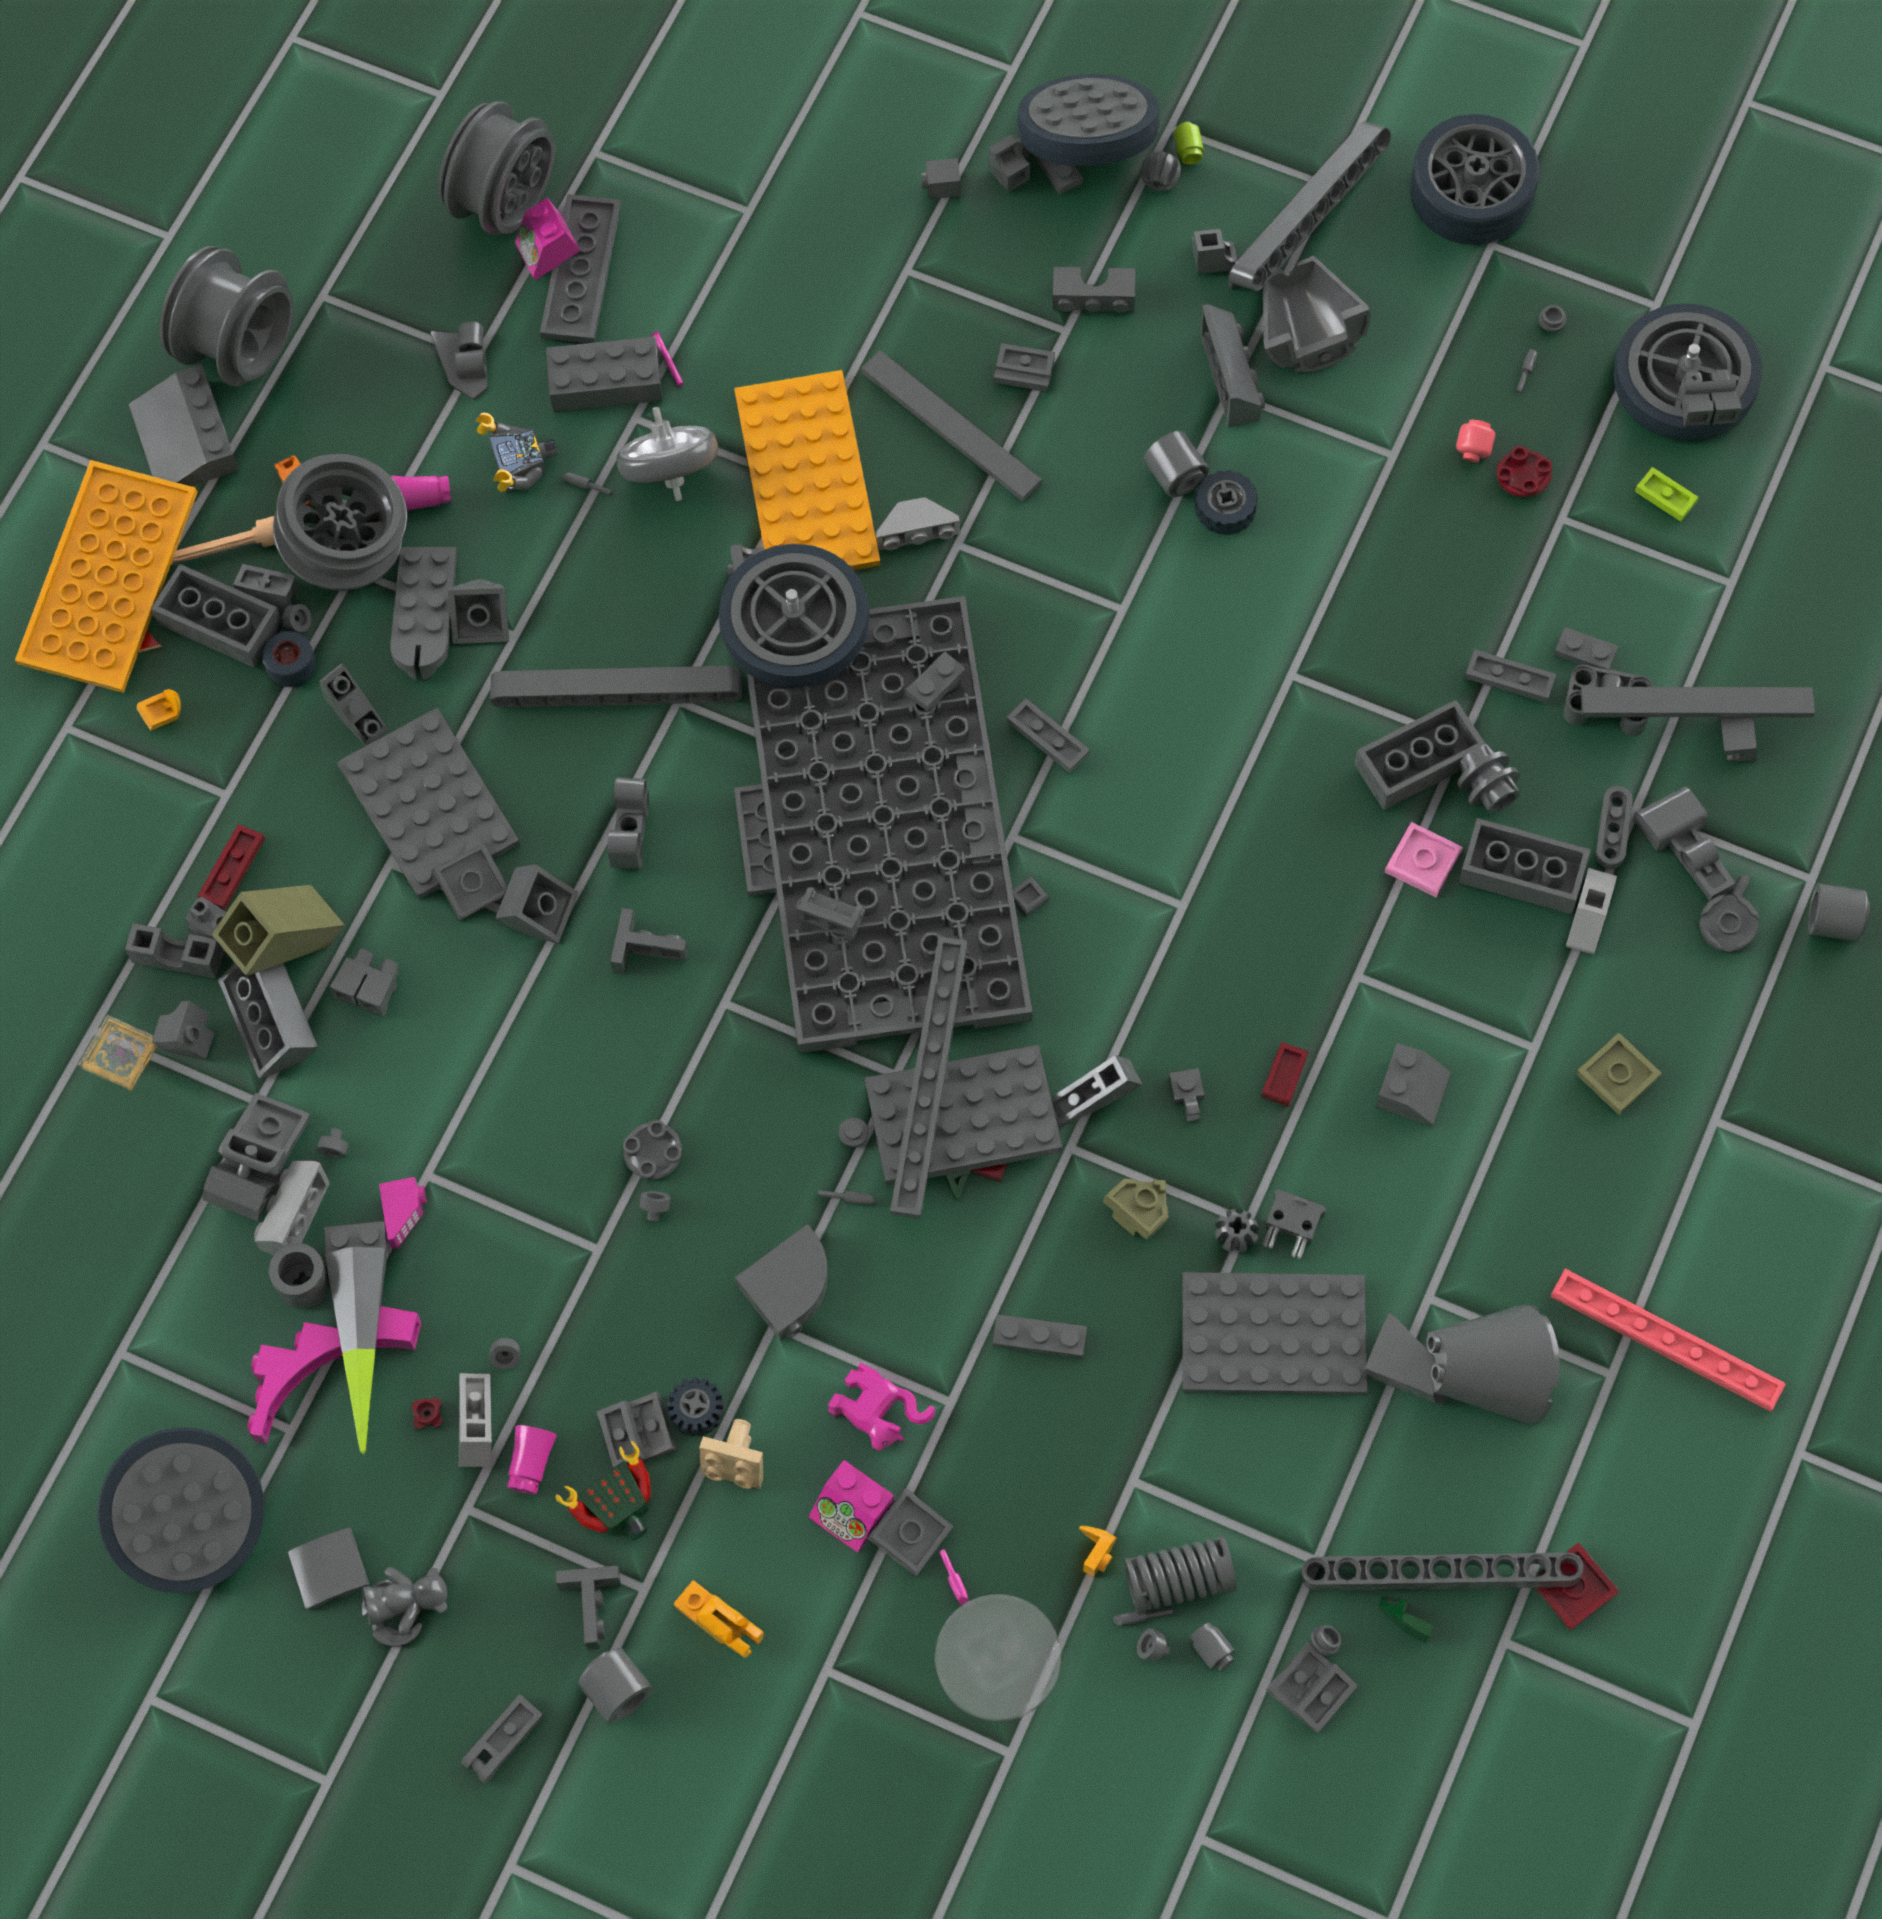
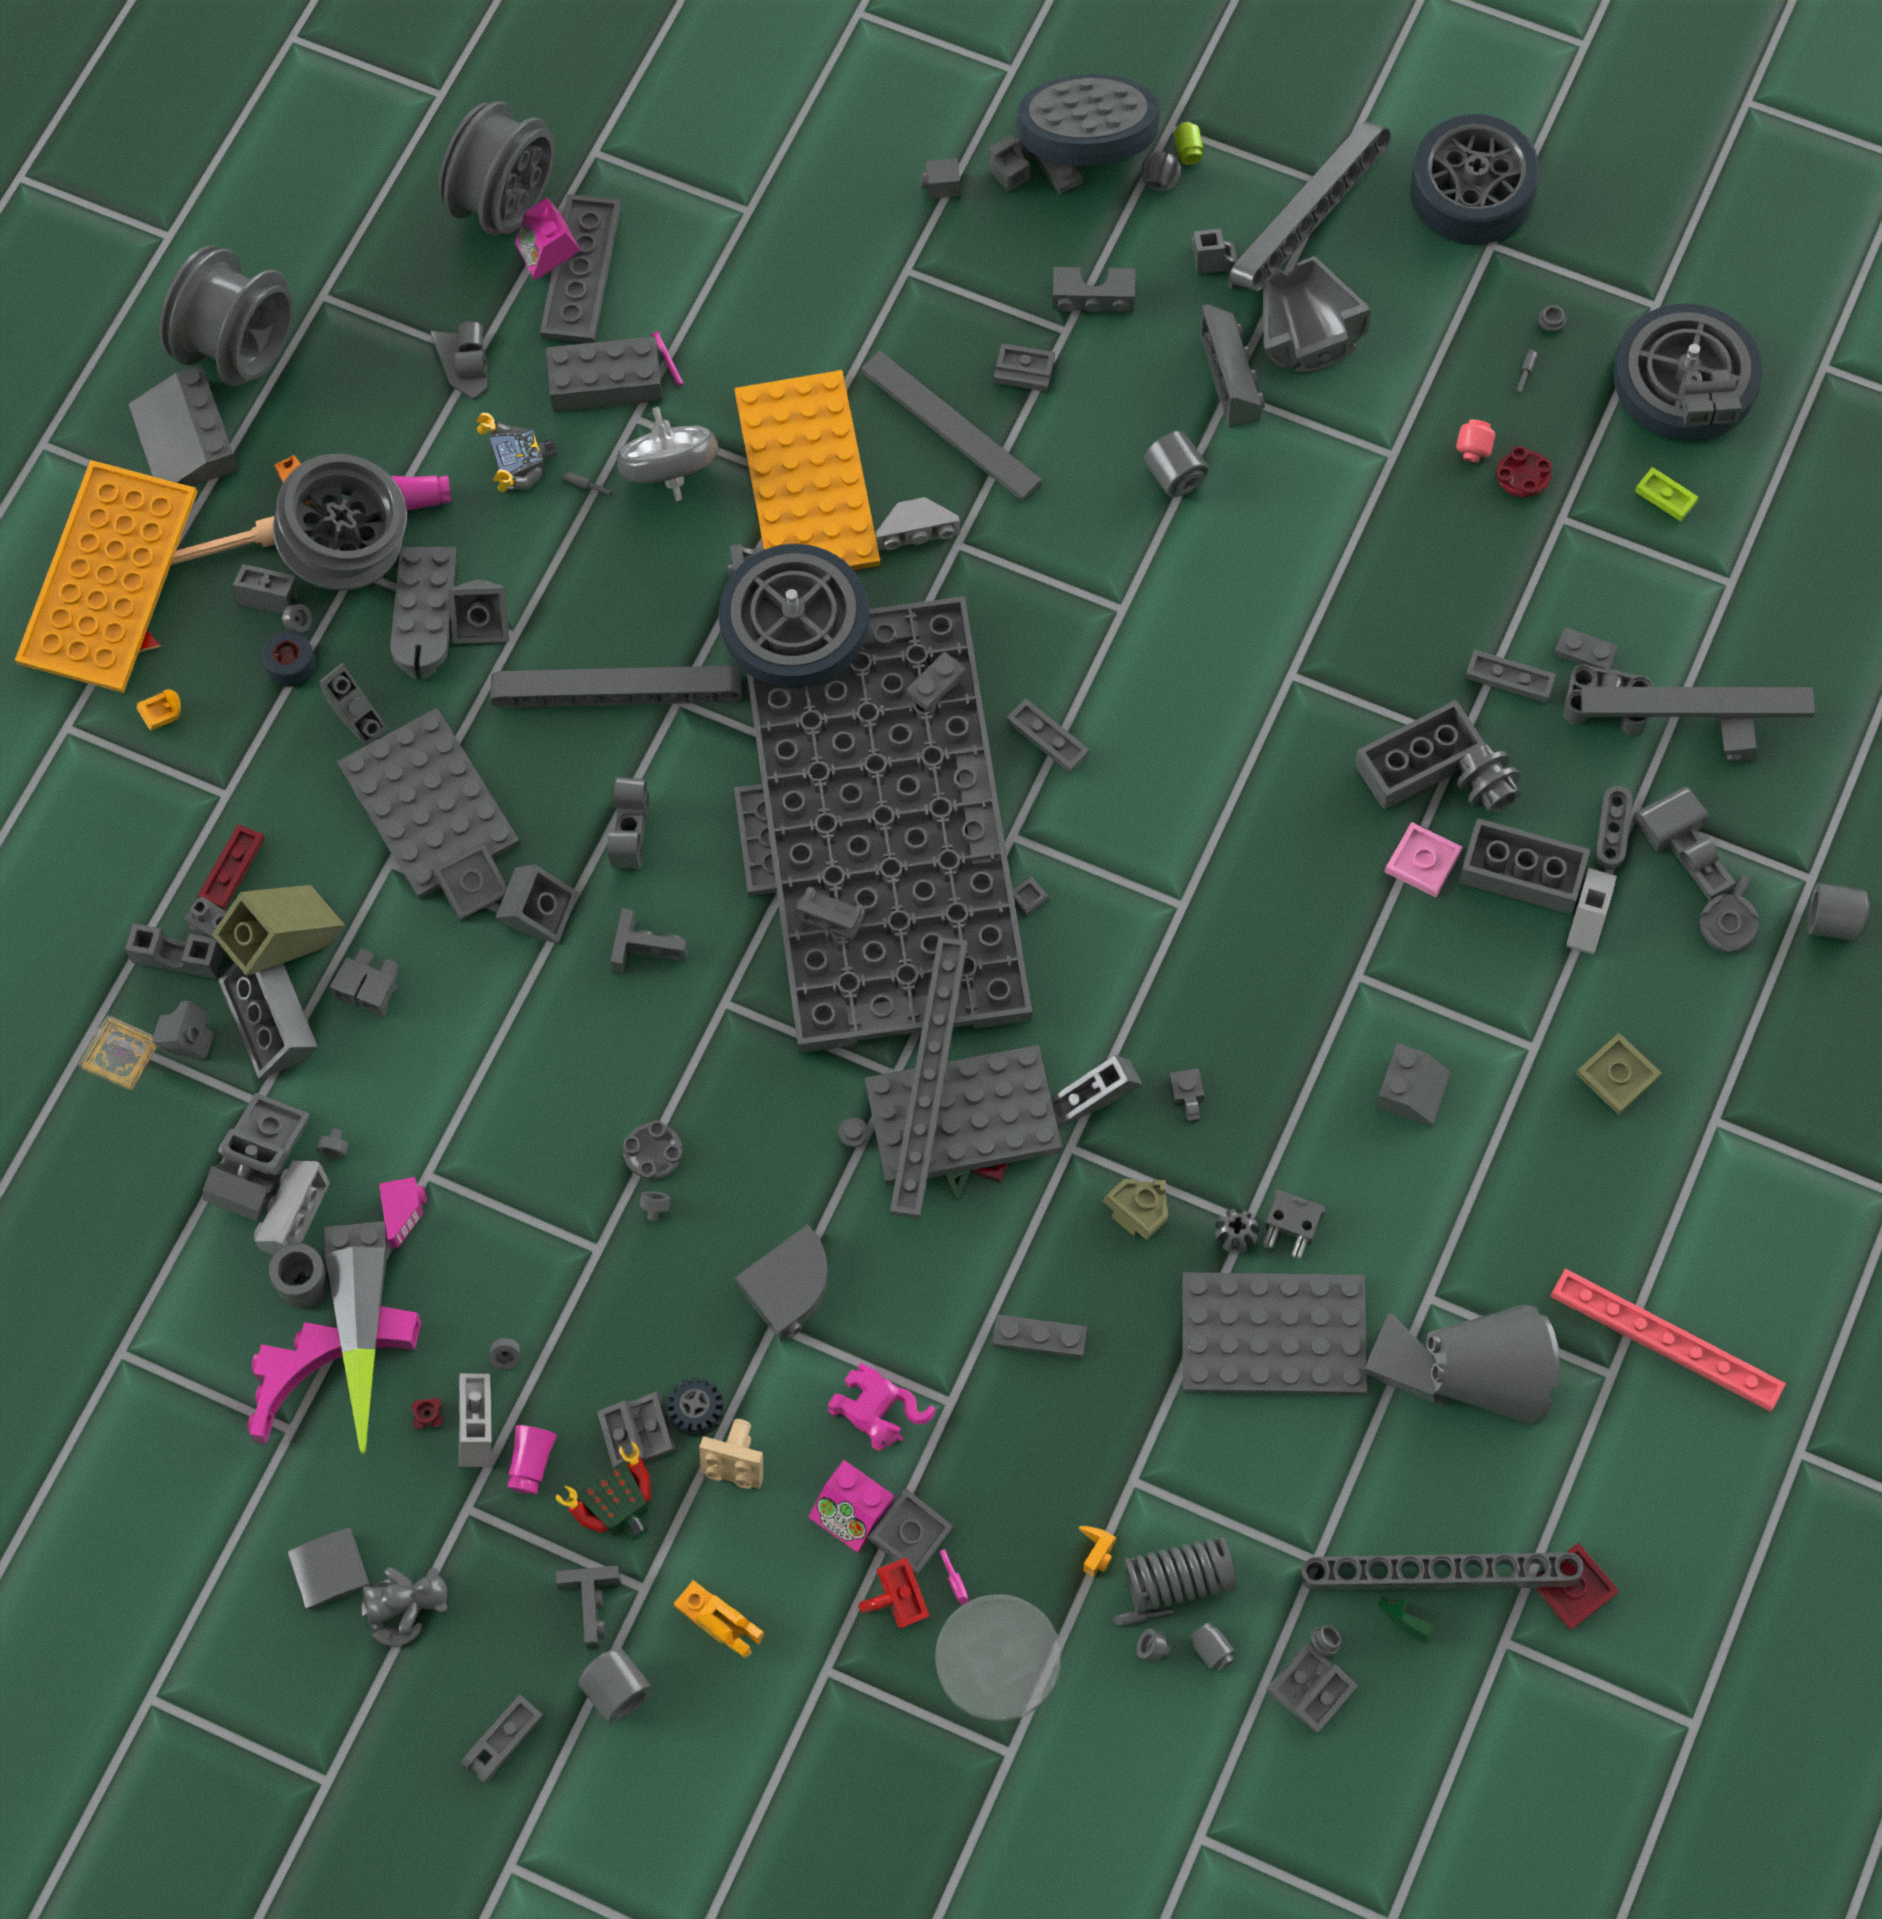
(180, 1510): dark grey wheel -> none
(216, 615): dark grey brick -> none
(849, 1197): dark grey piece -> none
(900, 1593): none -> red plate
(1226, 502): black wheel -> none
(1285, 1074): dark red tile -> none

